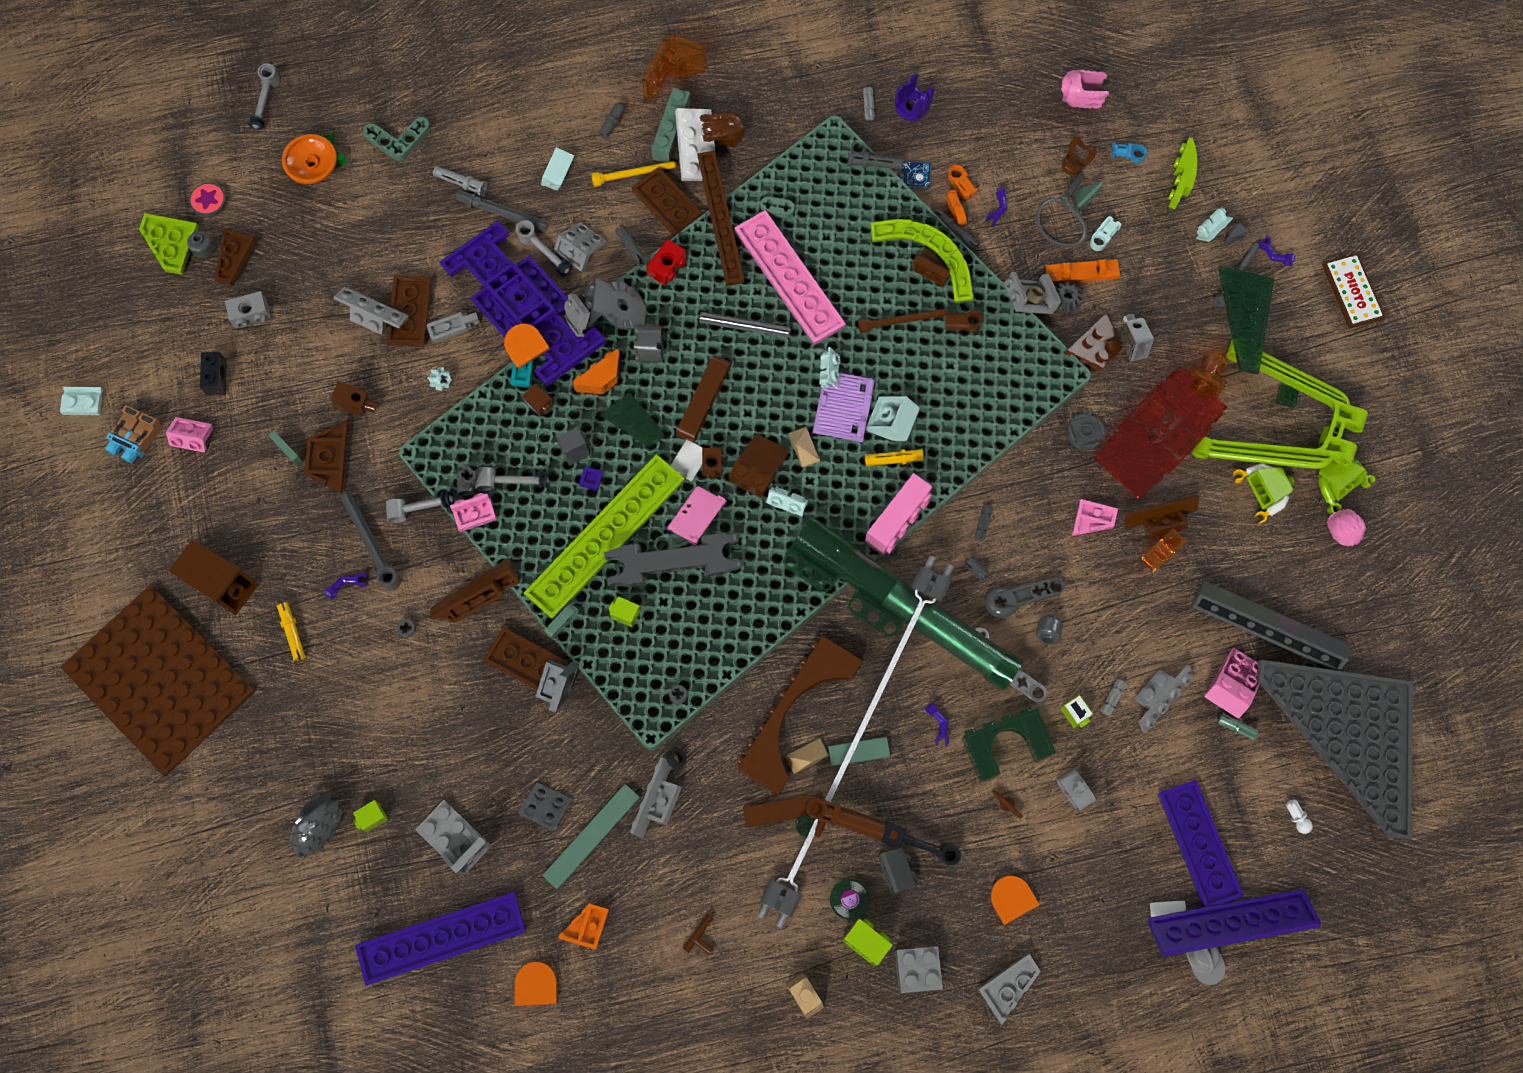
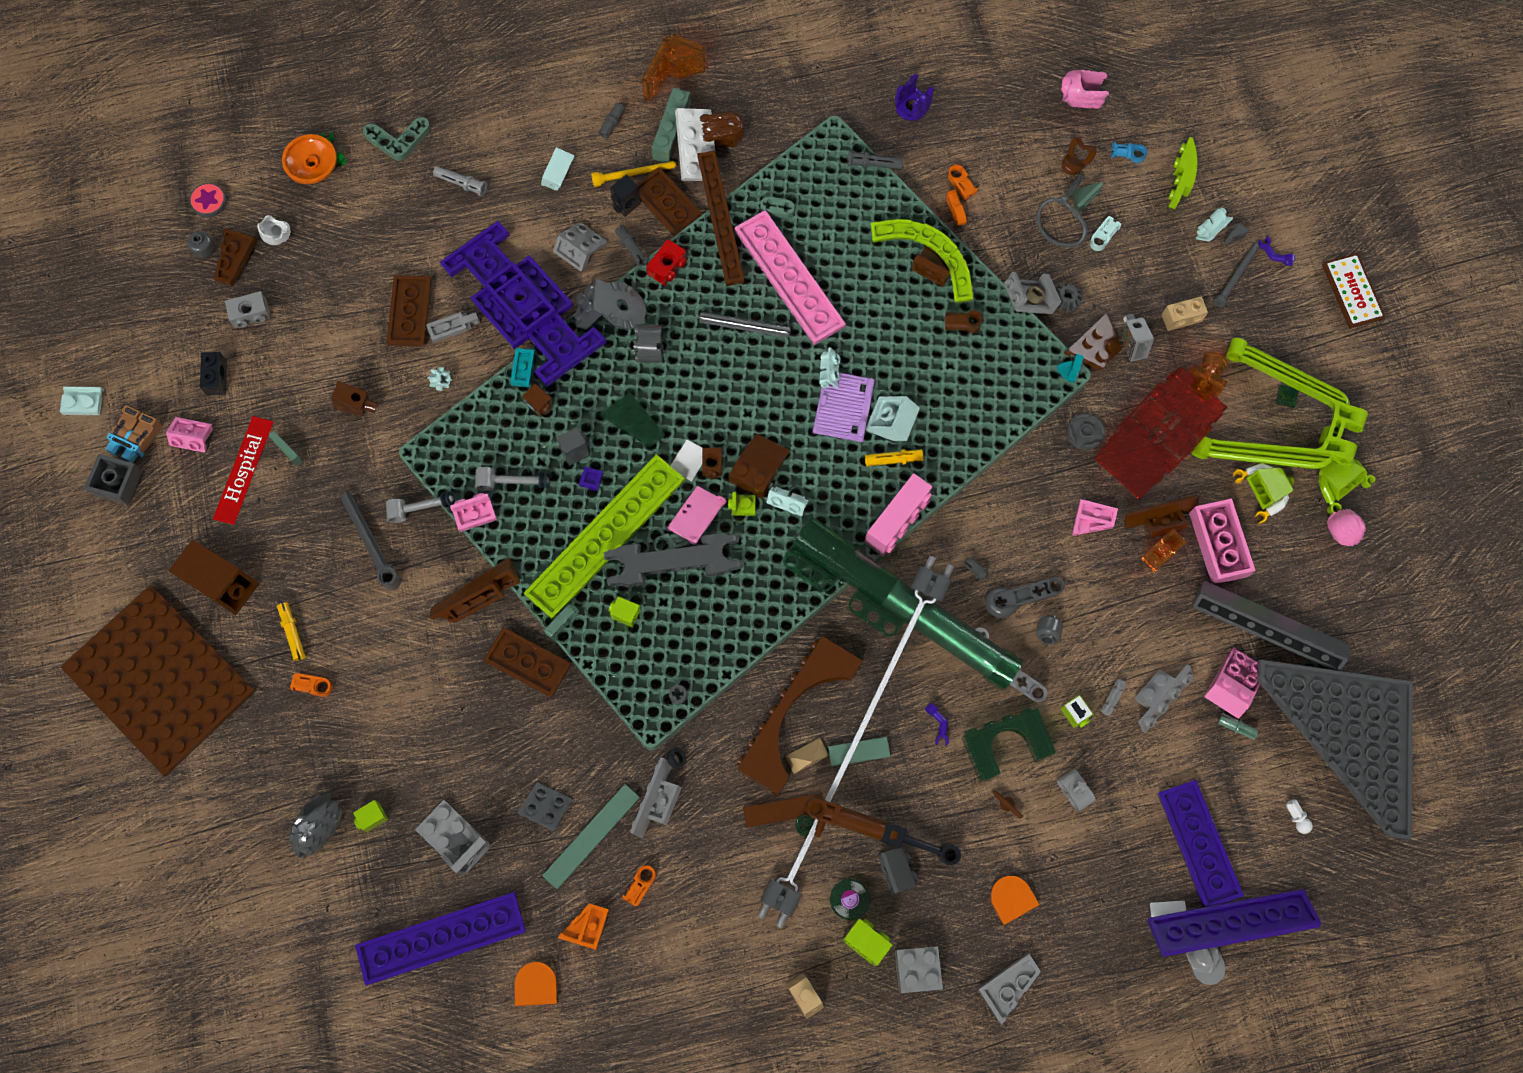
(113, 479): none -> dark grey brick
(168, 240): lime plate -> none
(243, 470): none -> red sticker
(256, 122): light grey piece -> none
(273, 231): none -> white hair
(310, 684): none -> orange piece
(327, 457): reddish brown wing -> none
(332, 590): dark purple arm -> none
(370, 312): light grey bracket -> none
(402, 624): dark grey bush -> none
(466, 482): dark grey piece -> none
(506, 212): dark grey axle -> none
(524, 344): orange tile -> none
(556, 683): dark grey bracket -> none
(563, 267): light grey piece -> none
(576, 315): light grey plate -> none
(600, 375): orange slope -> none
(625, 196): none -> black brick
(639, 888): none -> orange piece
(696, 940): reddish brown piece -> none
(703, 398): reddish brown beam -> none
(742, 505): none -> lime bracket
(804, 447): tan slope -> none
(866, 325): reddish brown piece -> none
(868, 103): light grey axle -> none
(916, 174): dark blue sticker -> none
(959, 232): dark grey pin -> none
(983, 522): dark grey axle -> none
(1000, 195): dark purple arm -> none
(1070, 369): none -> teal tile
(1083, 271): orange hinge -> none
(1184, 313): none -> tan brick
(1222, 541): none -> bright pink brick
(1247, 307): clear green wing -> none

